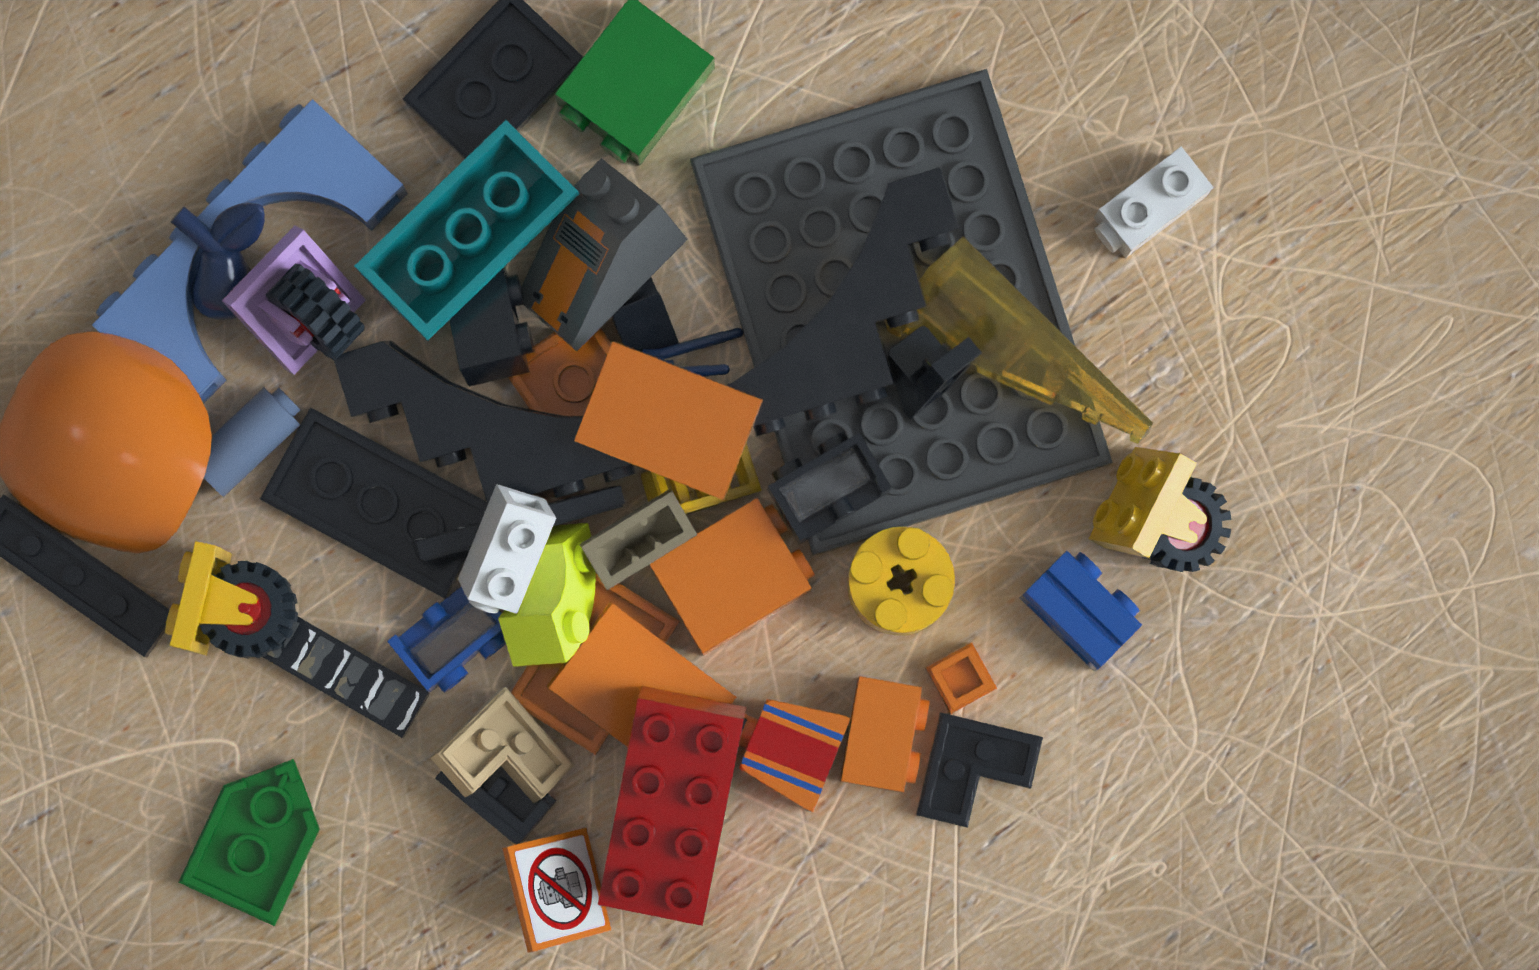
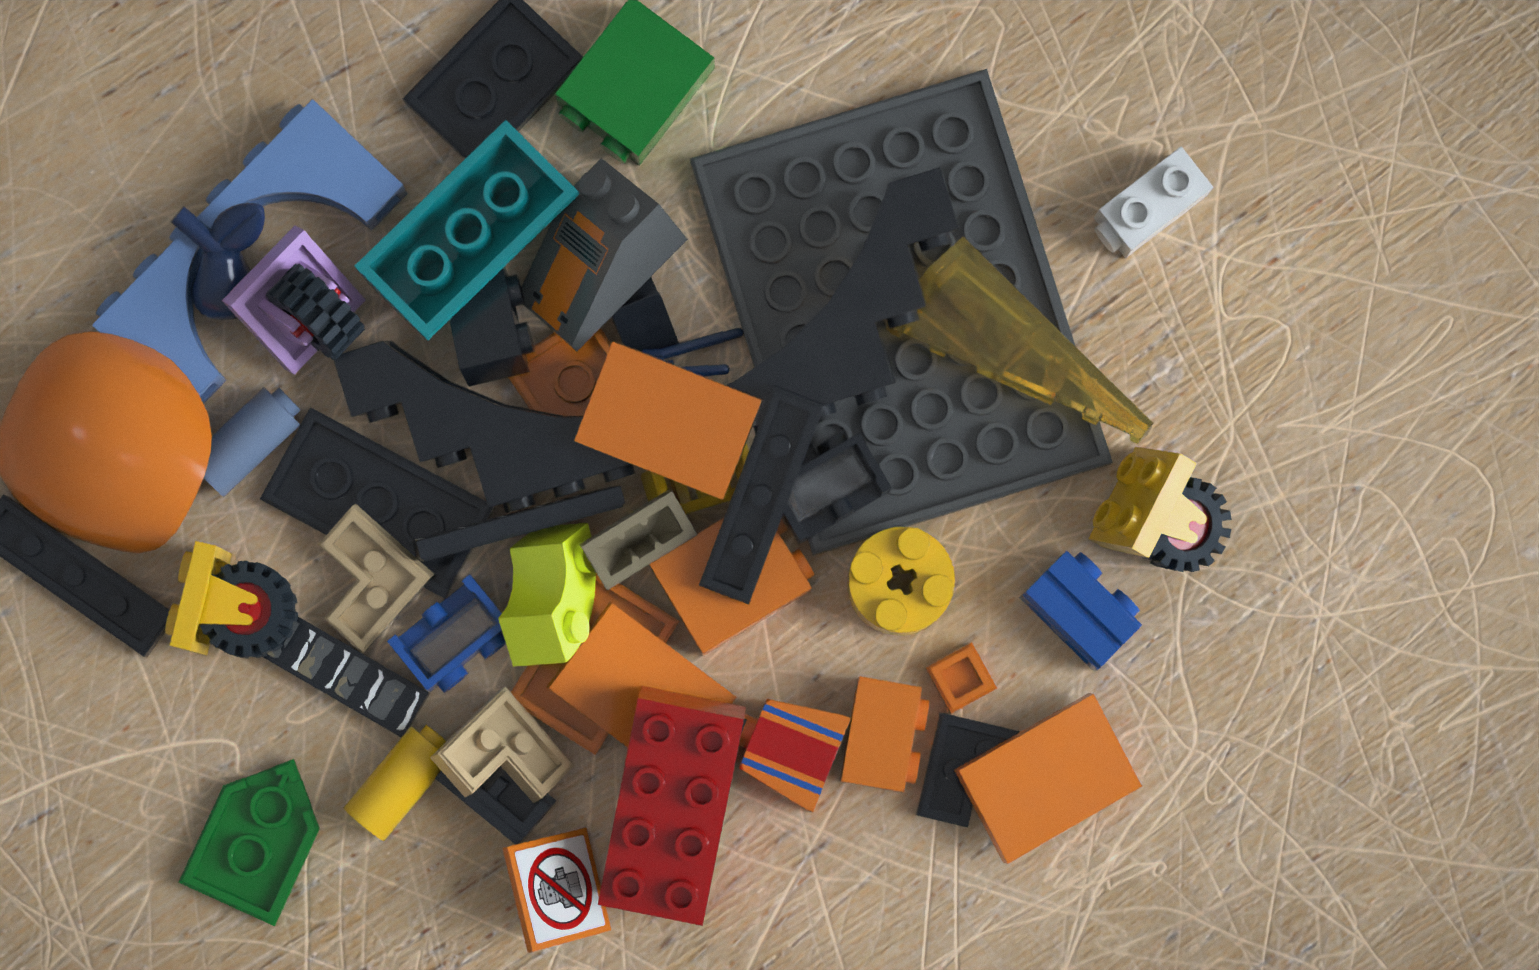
(384, 574): none -> tan tile
(397, 782): none -> yellow brick
(506, 550): white brick -> none
(761, 494): none -> black tile
(927, 369): black slope -> none
(1048, 778): none -> orange tile

